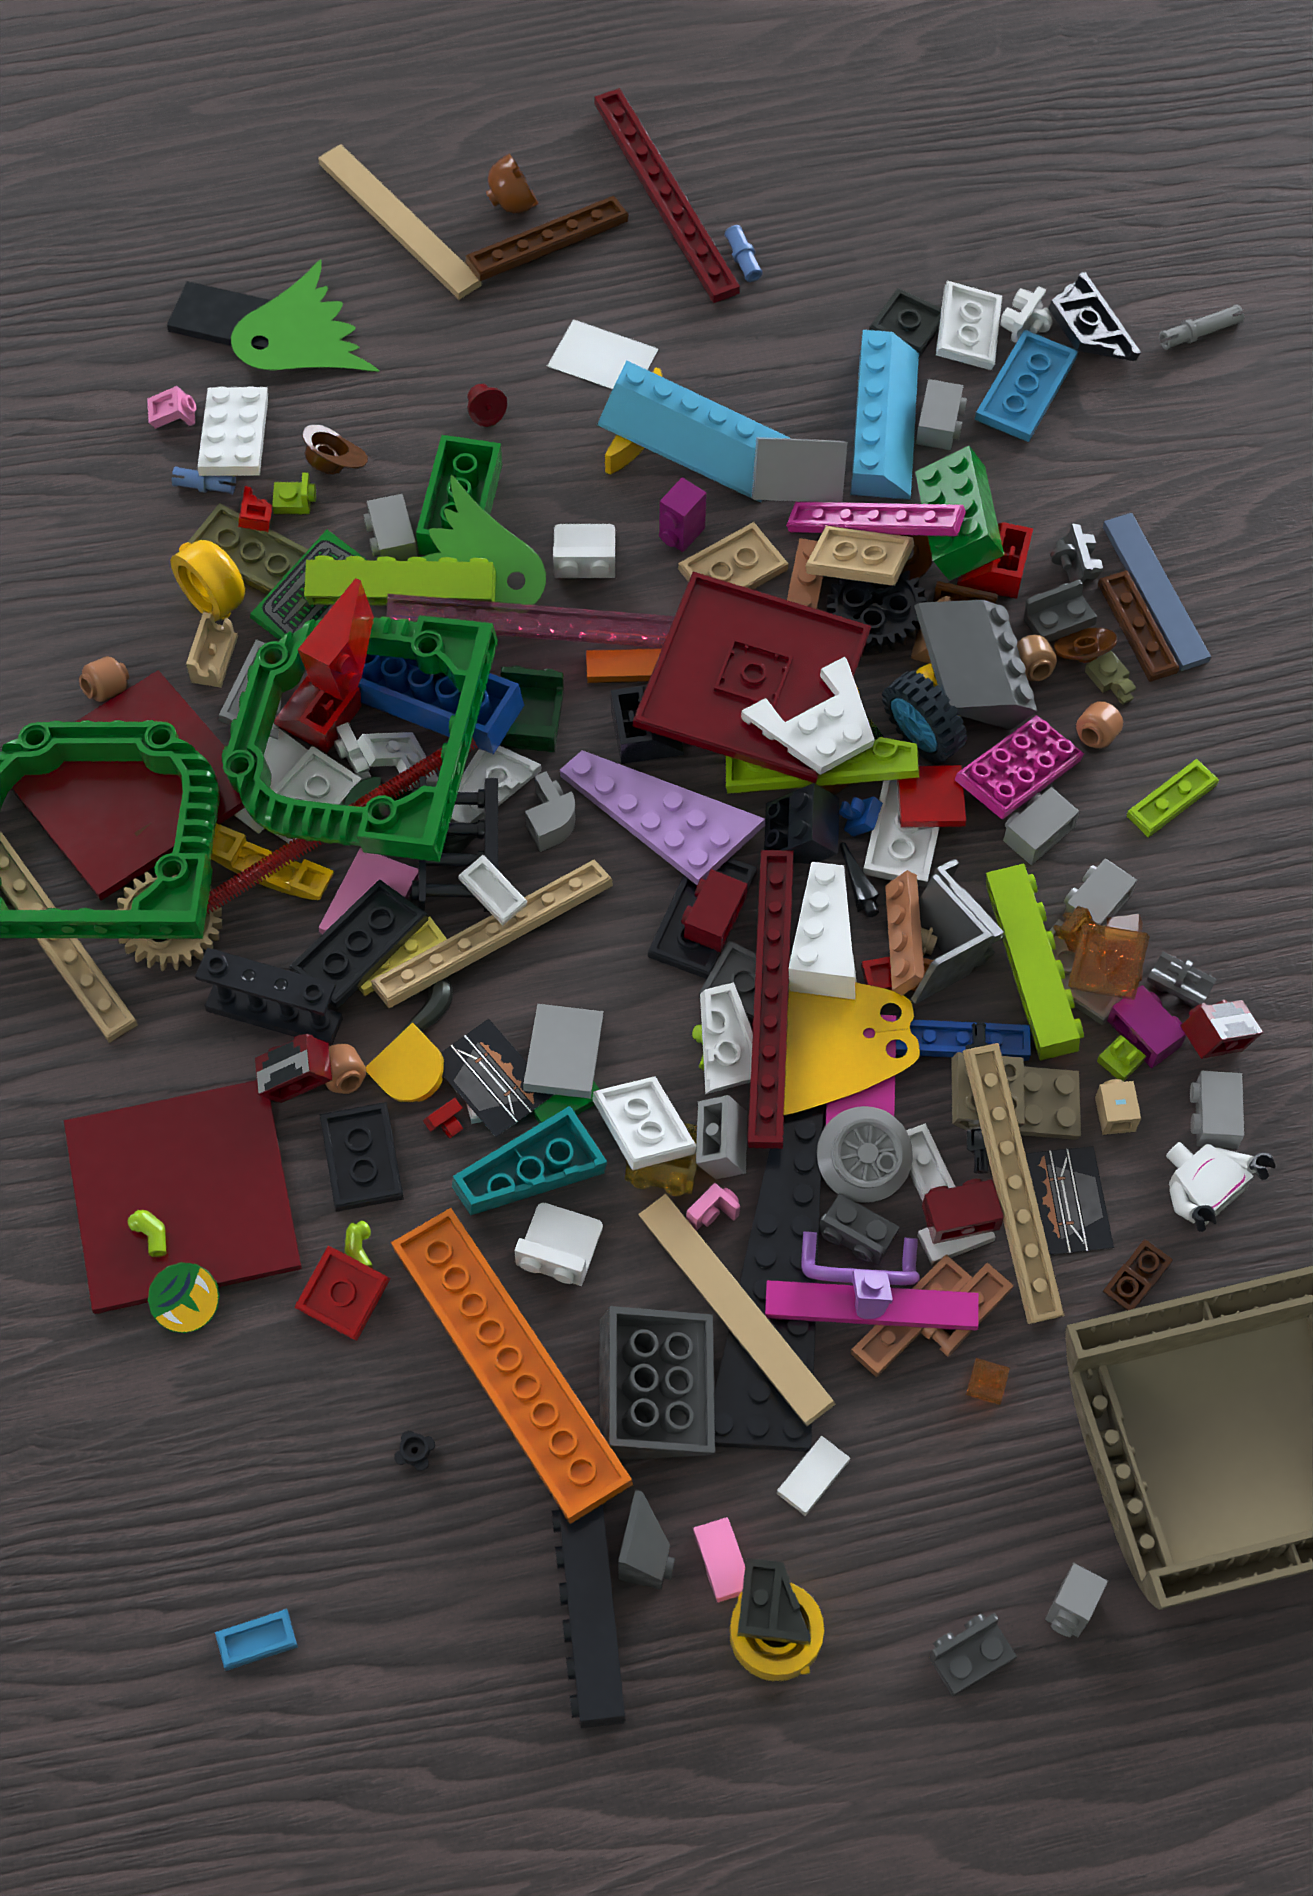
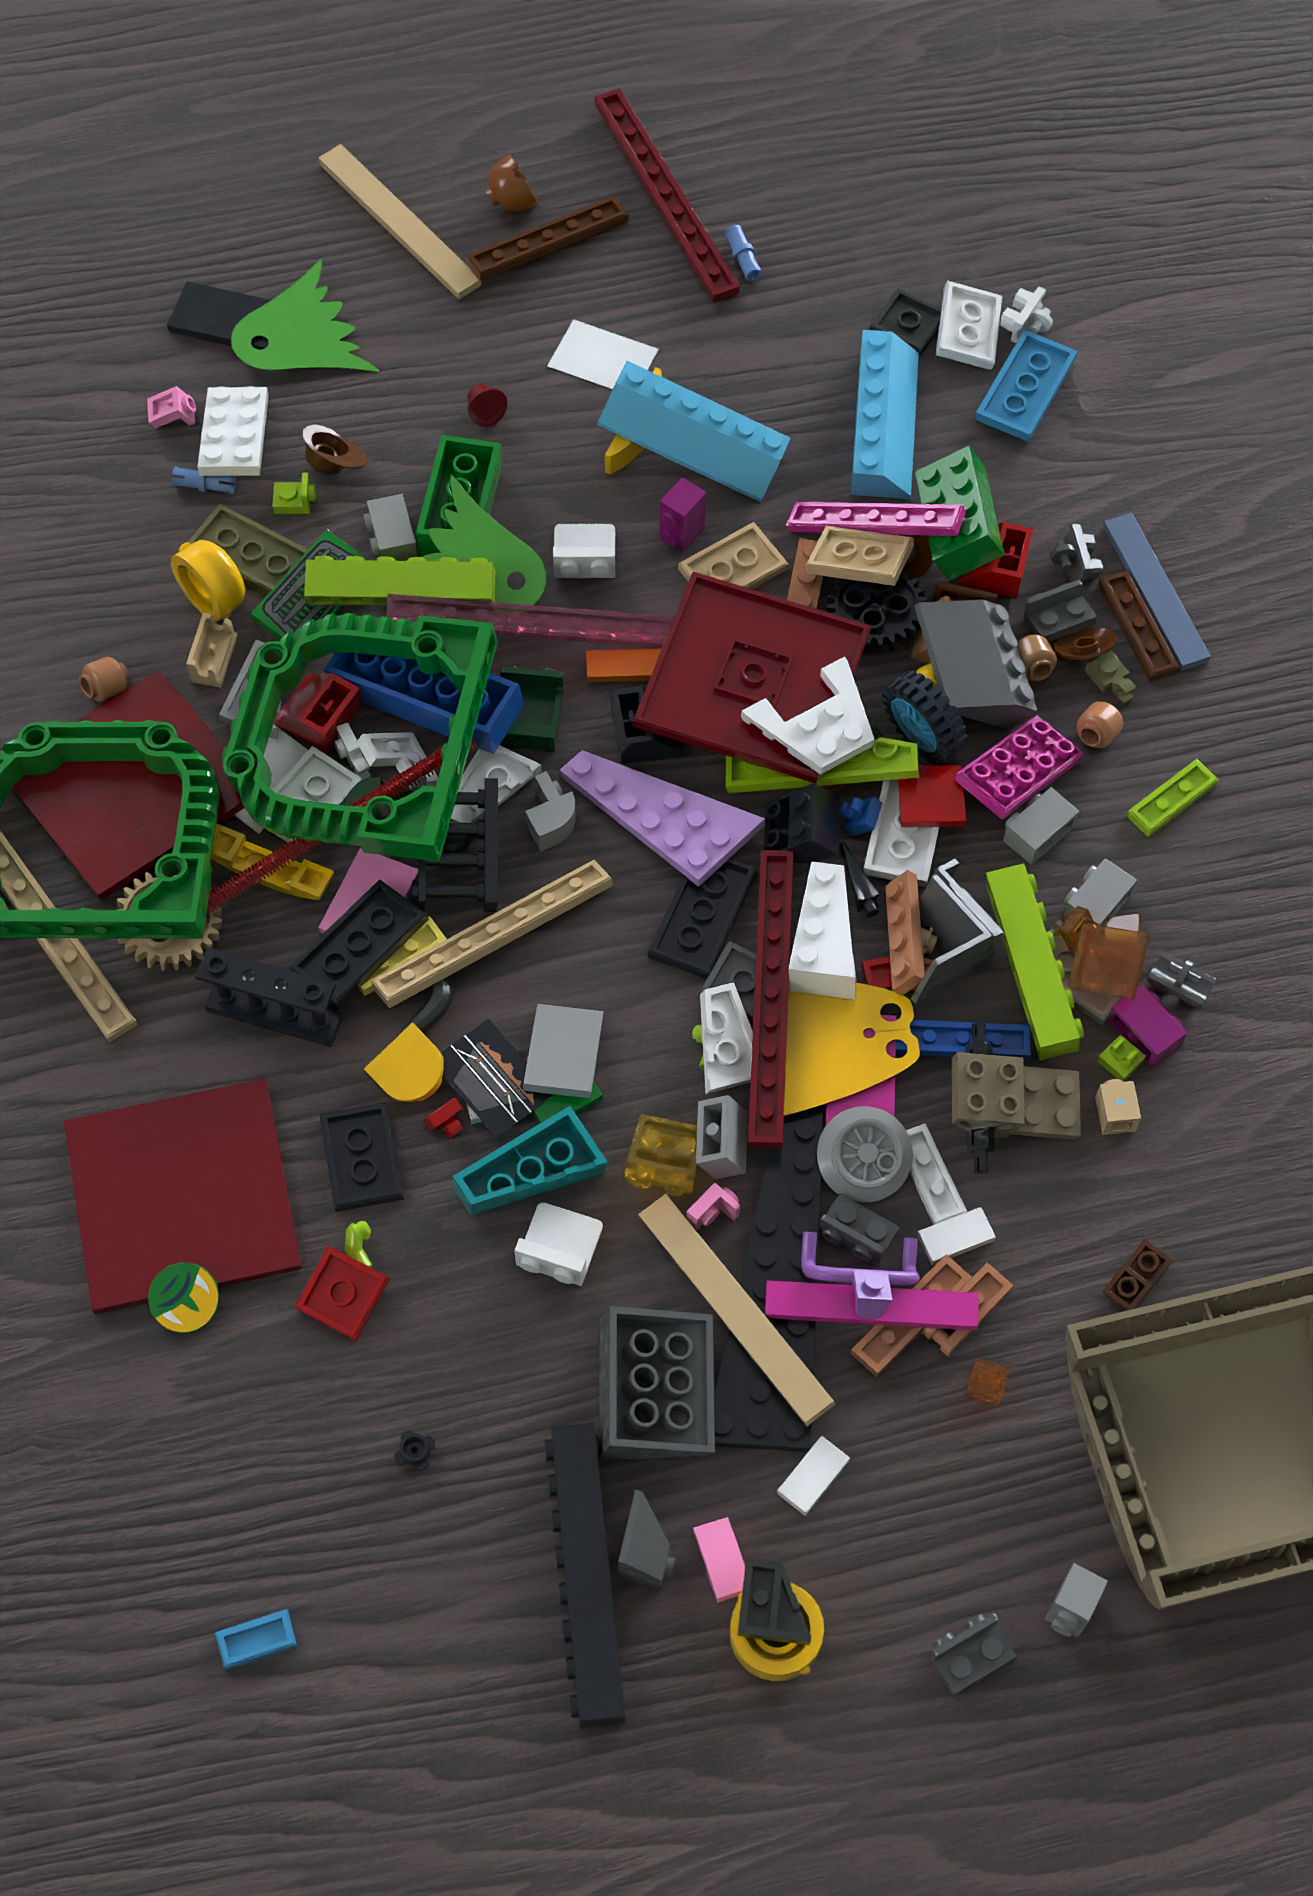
(152, 1227): lime arm -> none
(254, 512): red tile -> none
(293, 1068): brick -> none
(339, 644): red slope -> none
(346, 1069): nougat head -> none
(492, 890): white tile -> none
(512, 1366): orange plate -> none
(644, 1123): white tile -> none
(714, 910): dark red brick -> none
(799, 470): light grey tile -> none
(939, 414): light grey brick -> none
(962, 1210): dark red brick -> none
(1013, 1183): tan tile -> none
(1070, 1200): sticker -> none
(1091, 322): black wing -> none
(1191, 330): light grey pin -> none
(1211, 1180): white torso -> none
(1218, 1109): light grey brick -> none
(1221, 1028): dark red brick -> none

